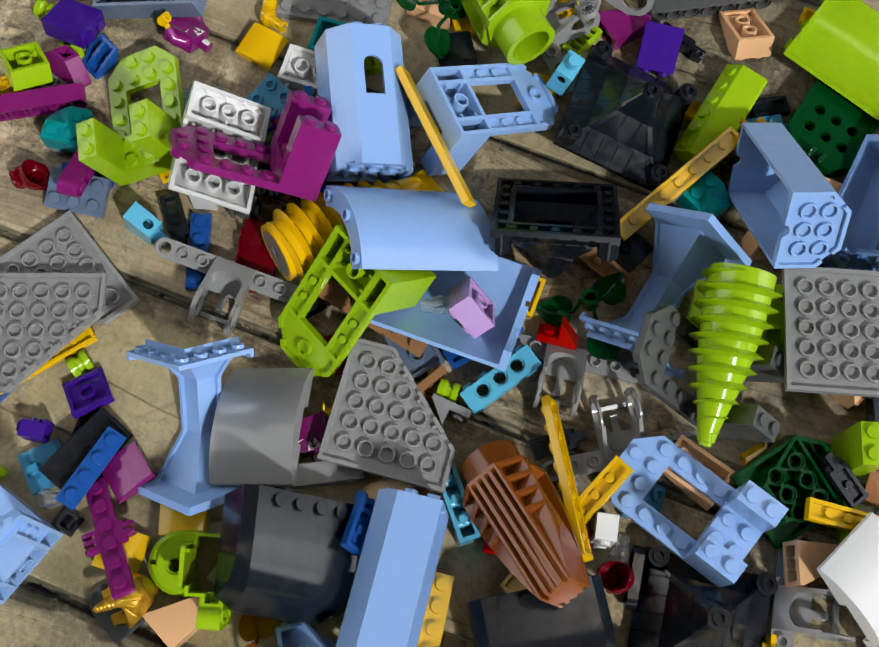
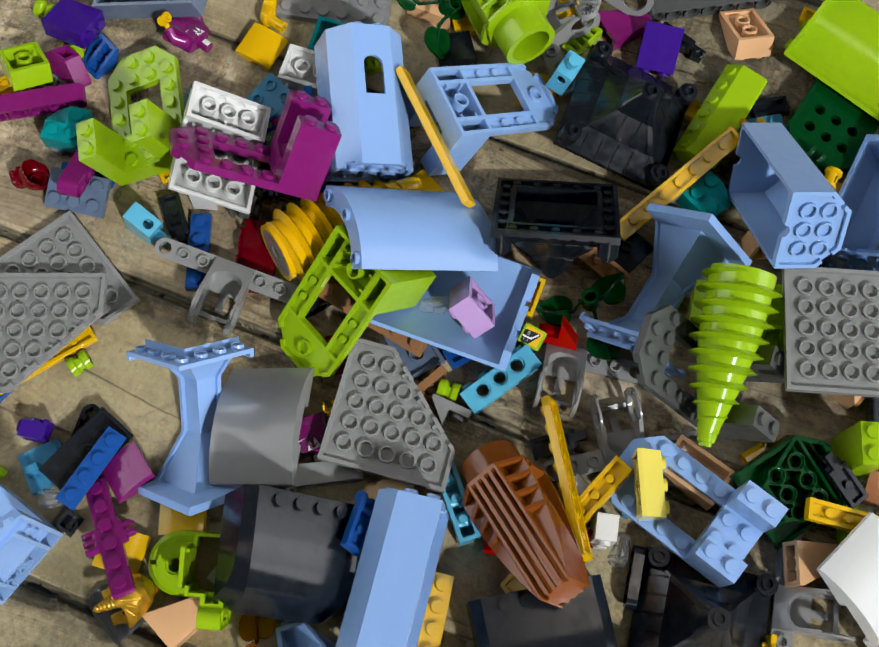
(88, 392): dark purple tile -> none
(532, 336): none -> slope
(616, 577): dark red hair -> none
(650, 484): none -> light yellow slope
(832, 175): none -> yellow bush

